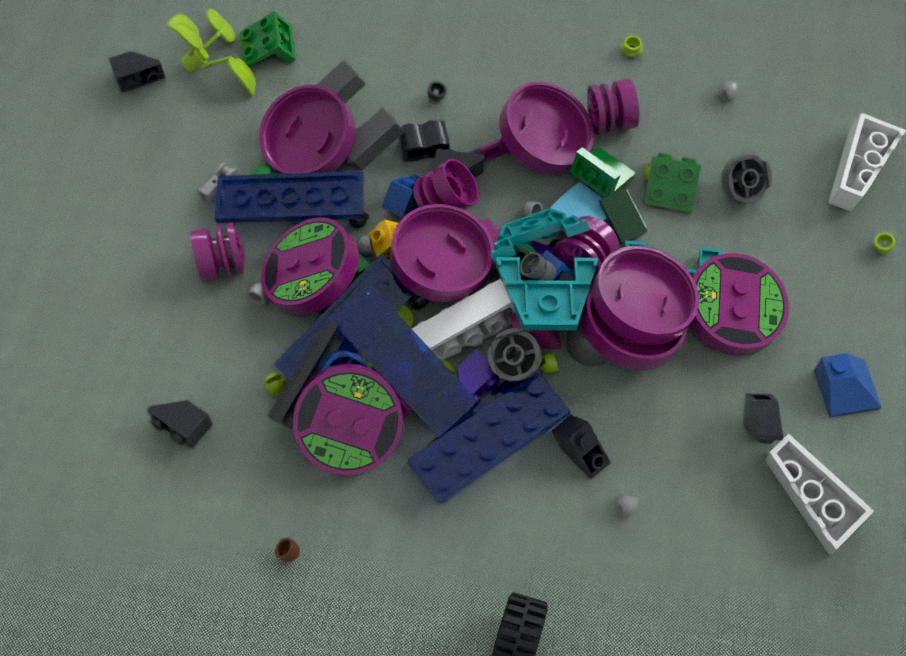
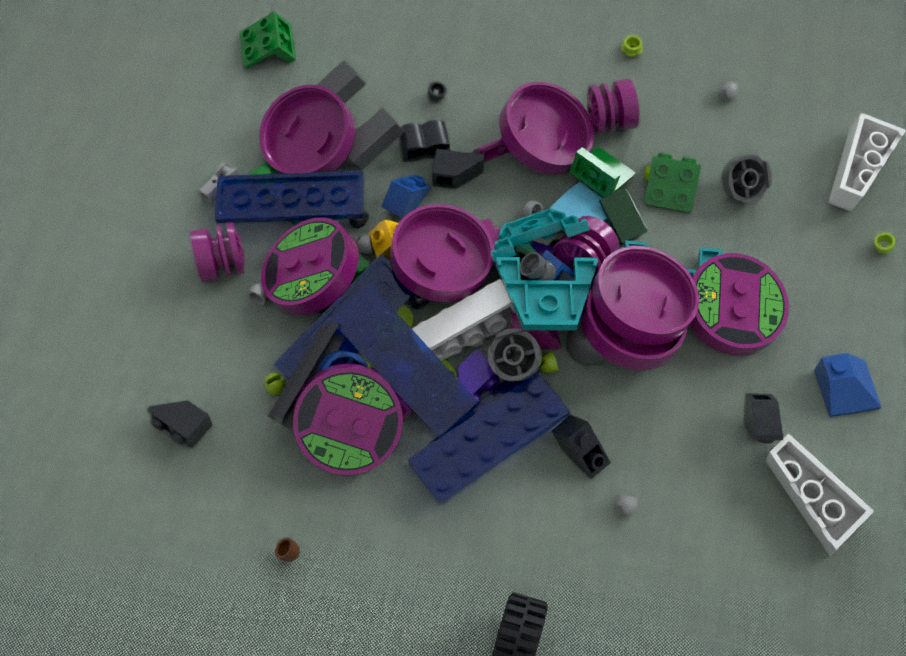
(135, 70): black slope -> none
(198, 56): lime plant -> none
(448, 185): magenta wheel -> none

